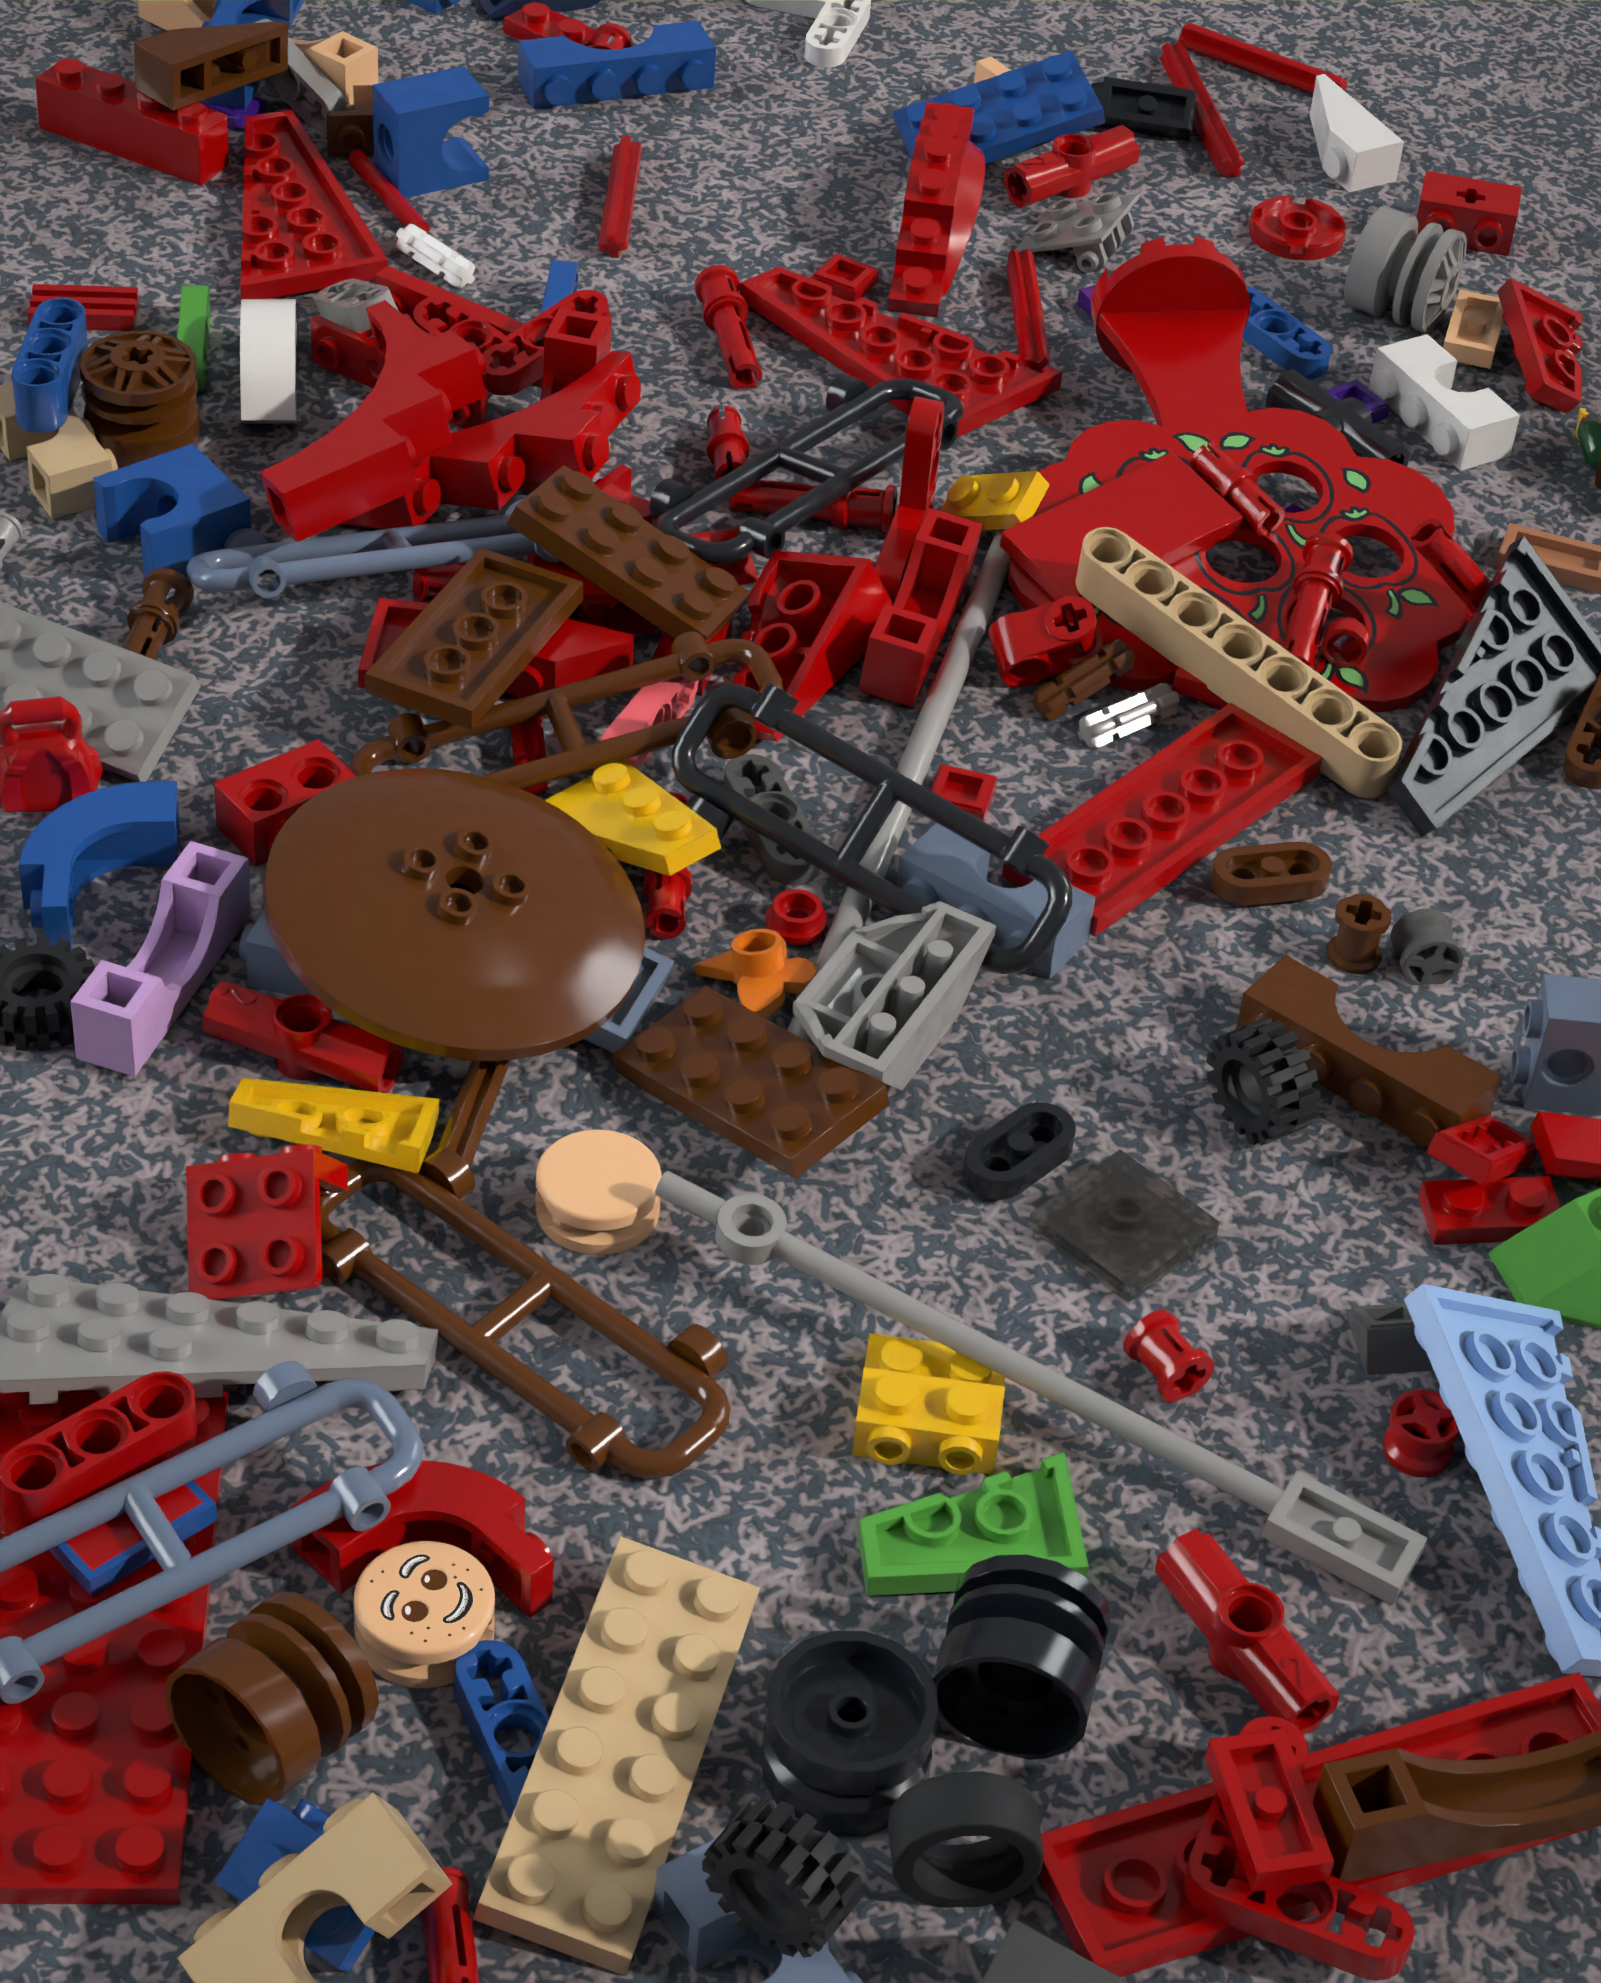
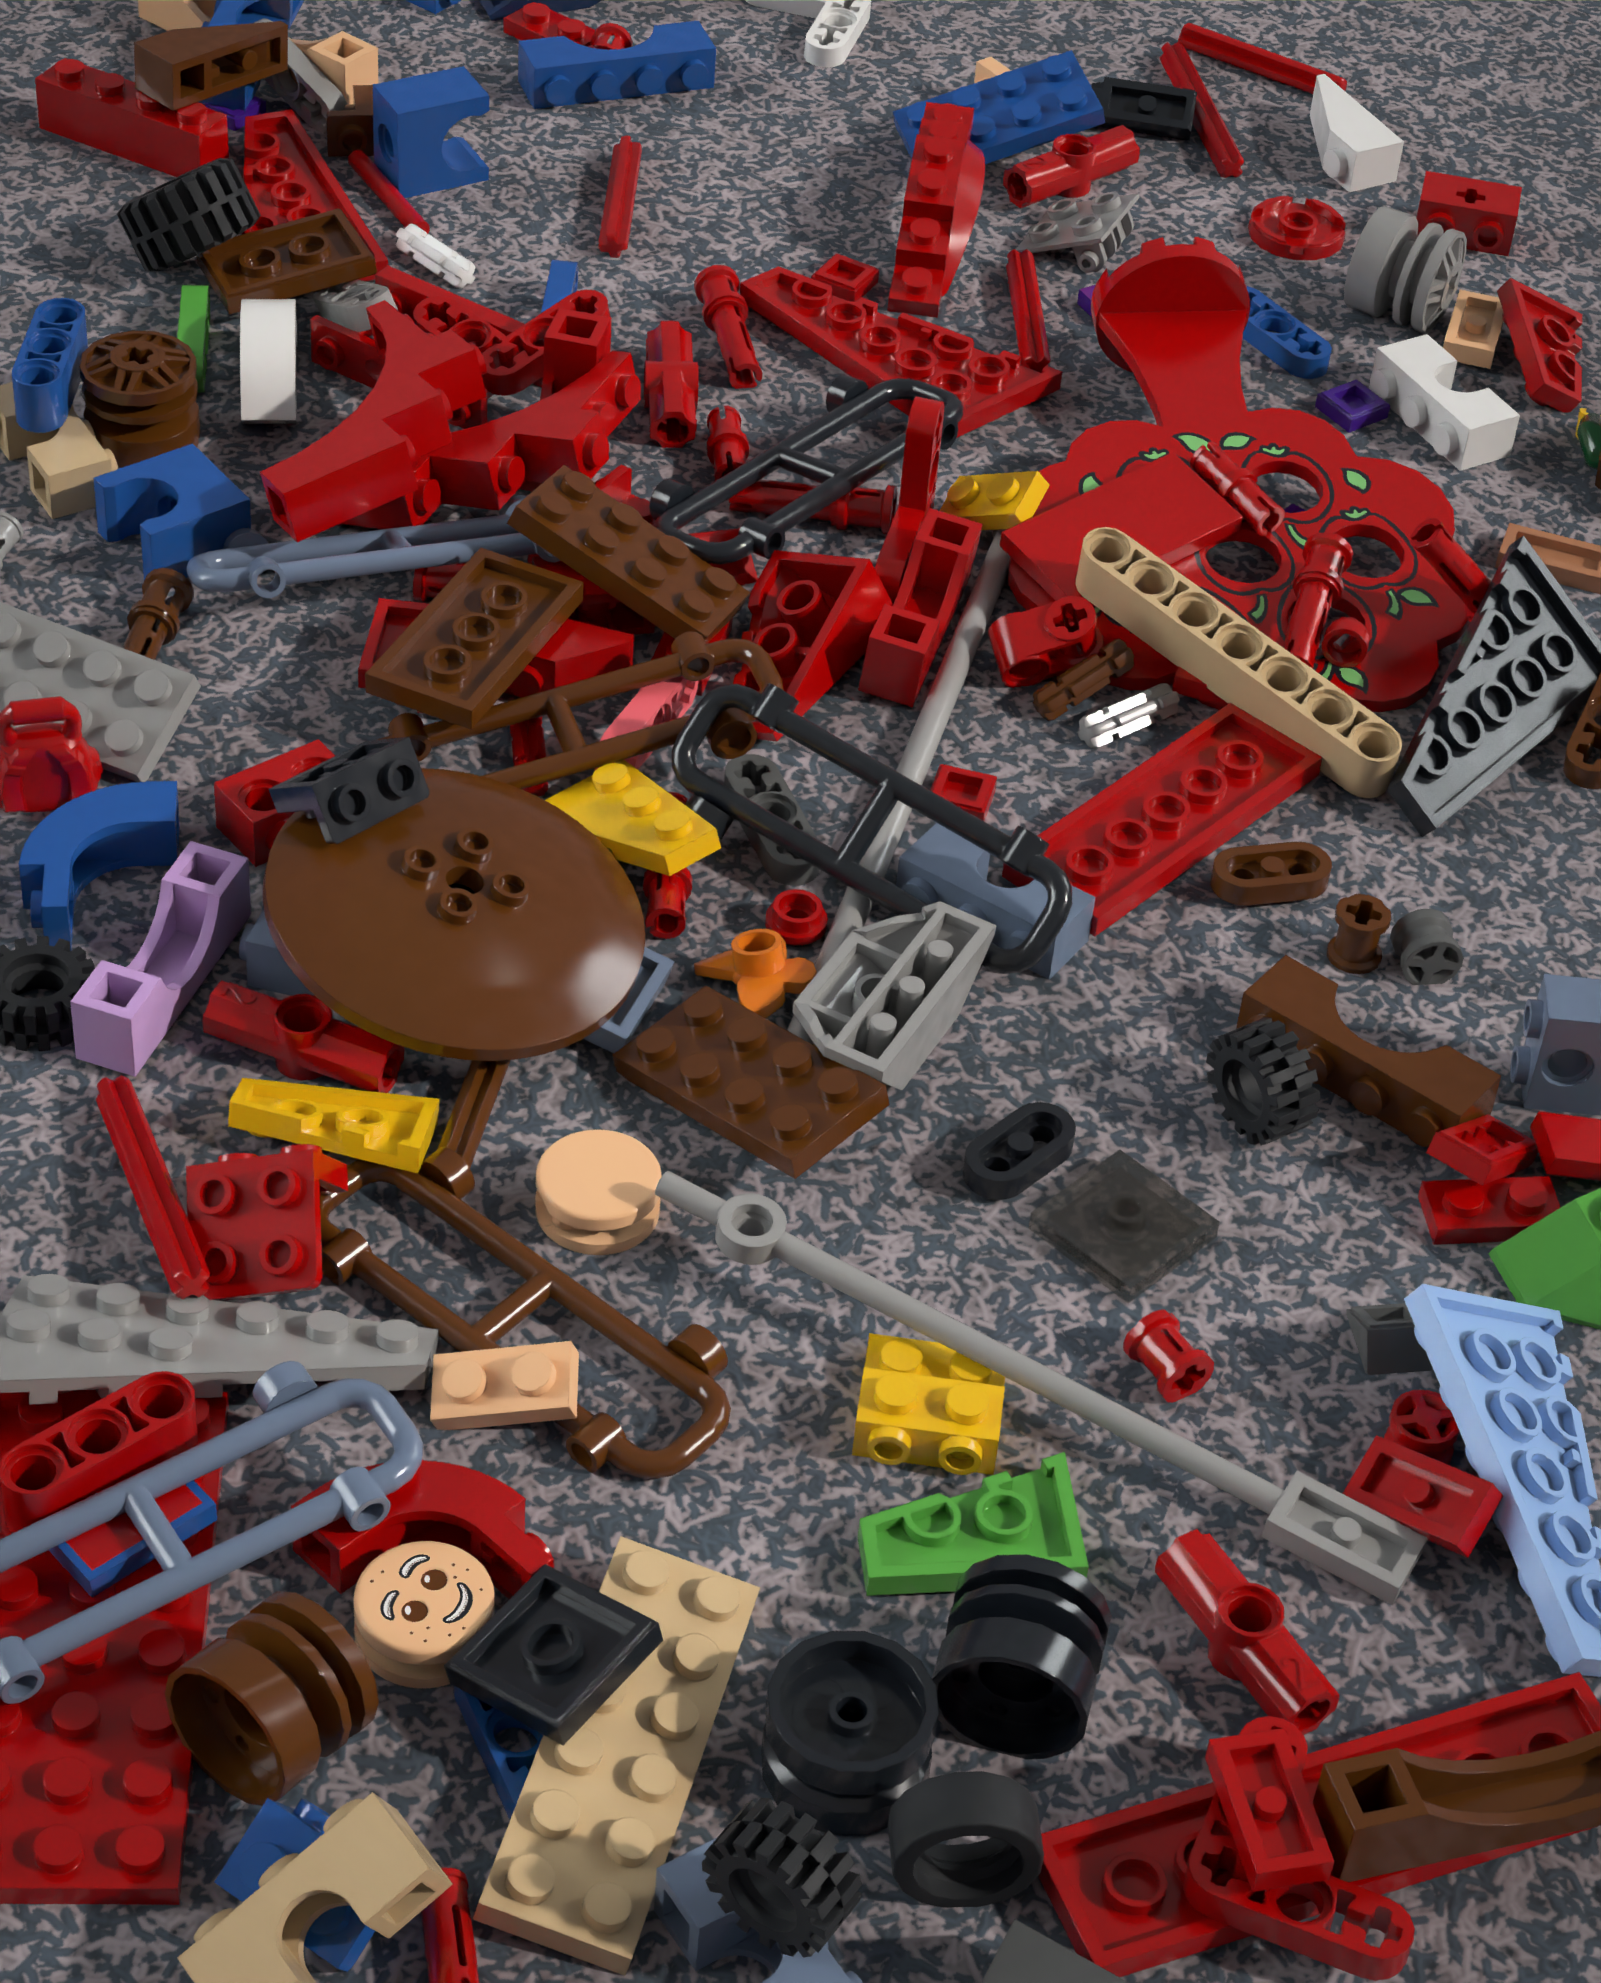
(105, 306): red tile -> none
(152, 1188): none -> red axle
(188, 215): none -> black tyre
(287, 260): none -> reddish brown tile
(355, 788): none -> black bracket
(504, 1386): none -> light nougat plate
(554, 1654): none -> black tile
(671, 385): none -> red piece
(1347, 416): black piece -> none
(1424, 1495): none -> red plate

